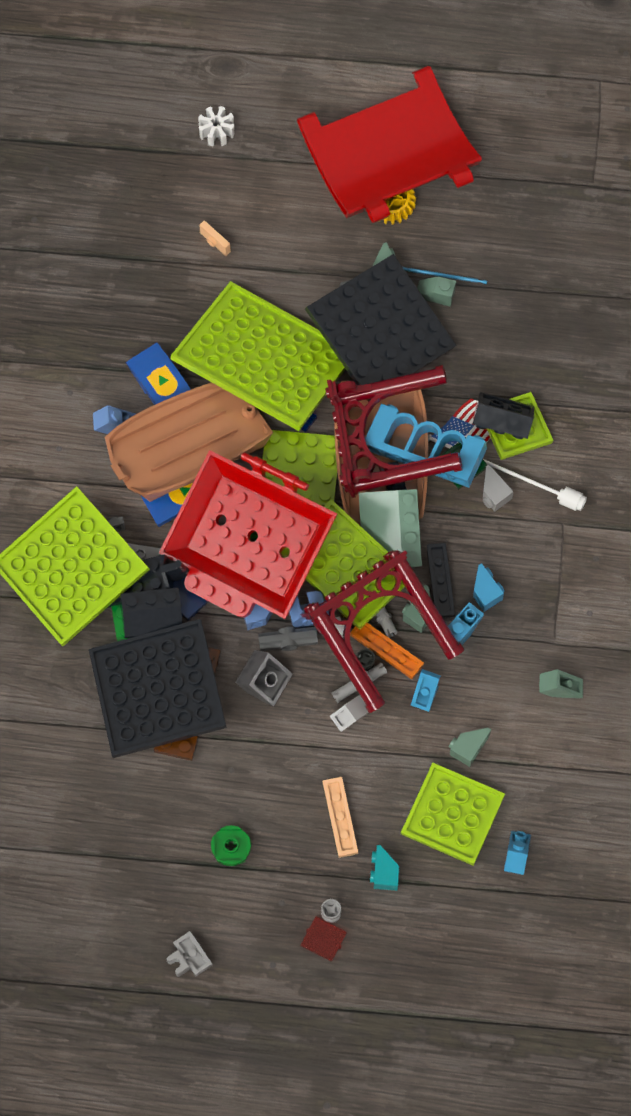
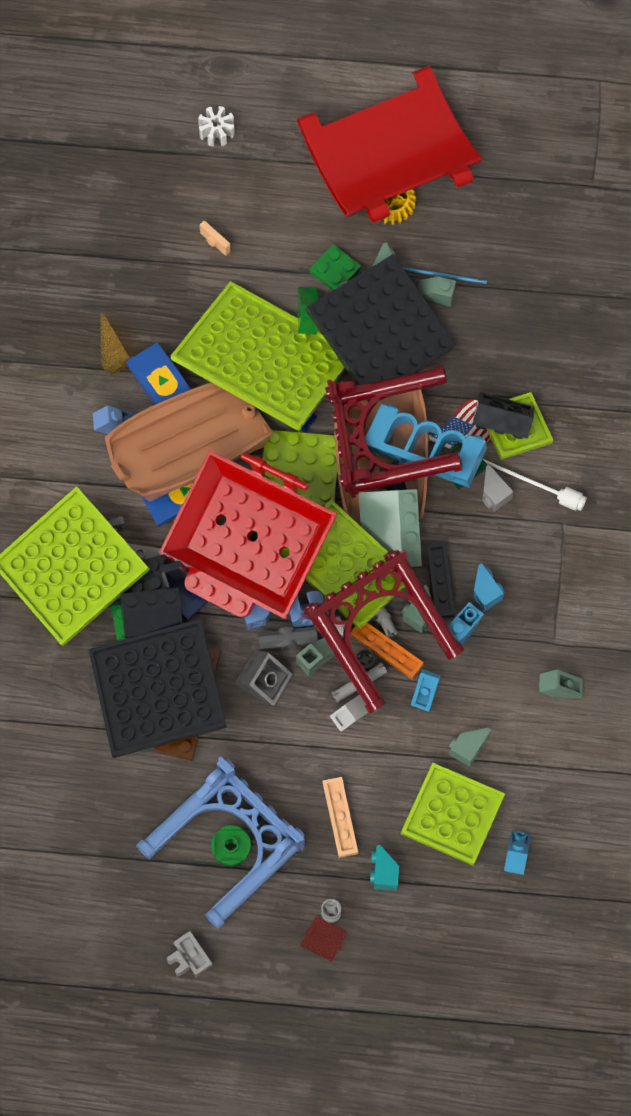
(112, 352): none -> clear yellow slope
(196, 804): none -> medium blue arch
(306, 297): none -> green slope
(314, 656): none -> sand green slope
(334, 268): none -> green plate

